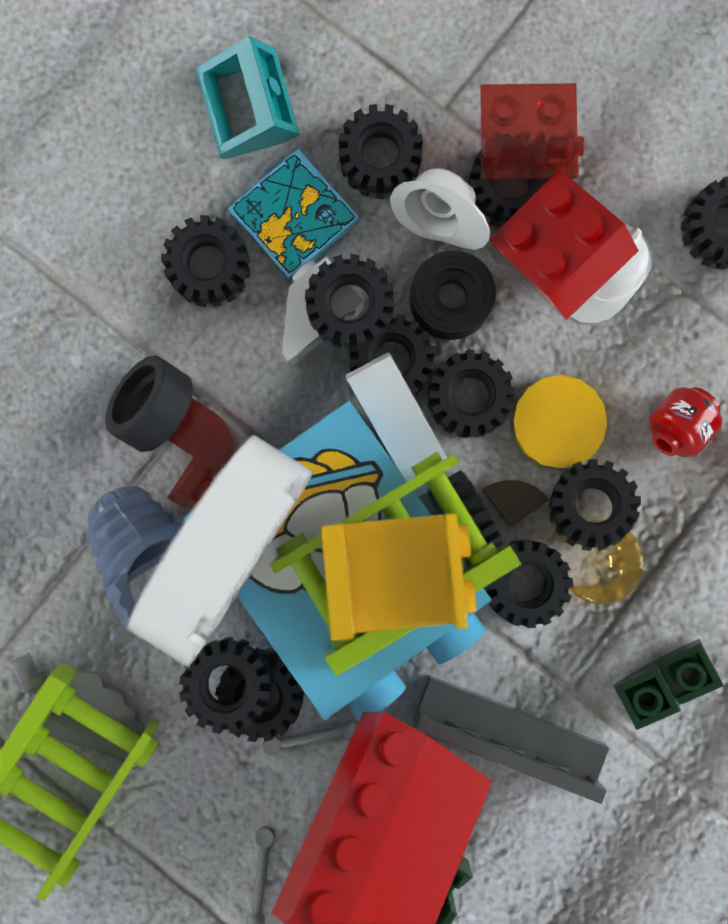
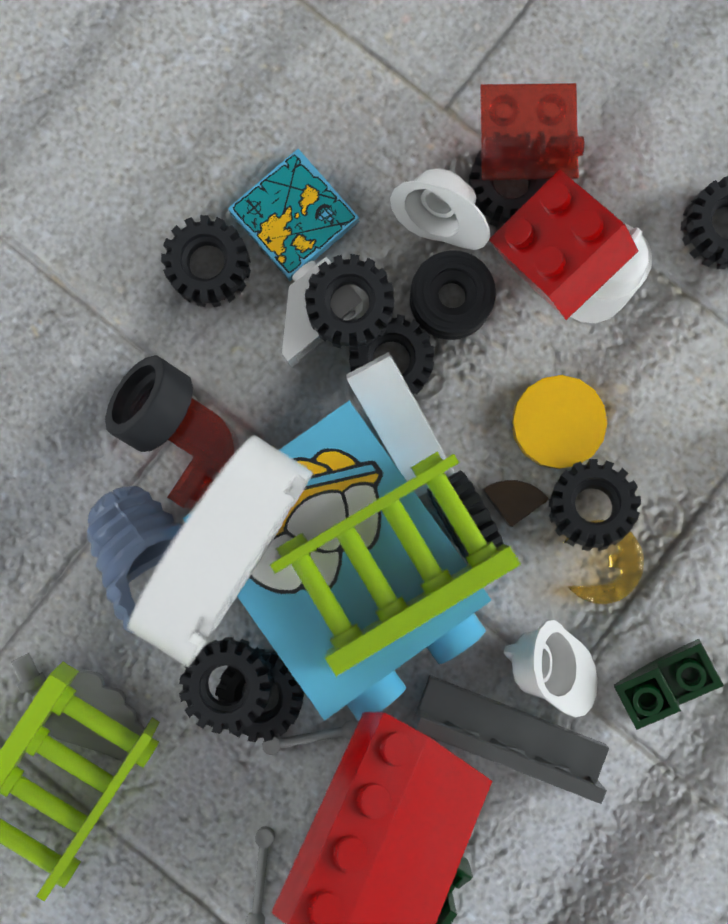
(266, 93): teal tile -> none
(373, 125): black tyre -> none
(397, 574): yellow panel -> none
(476, 366): black tyre -> none
(548, 602): black tyre -> none
(554, 668): none -> white piece
(685, 422): red head -> none

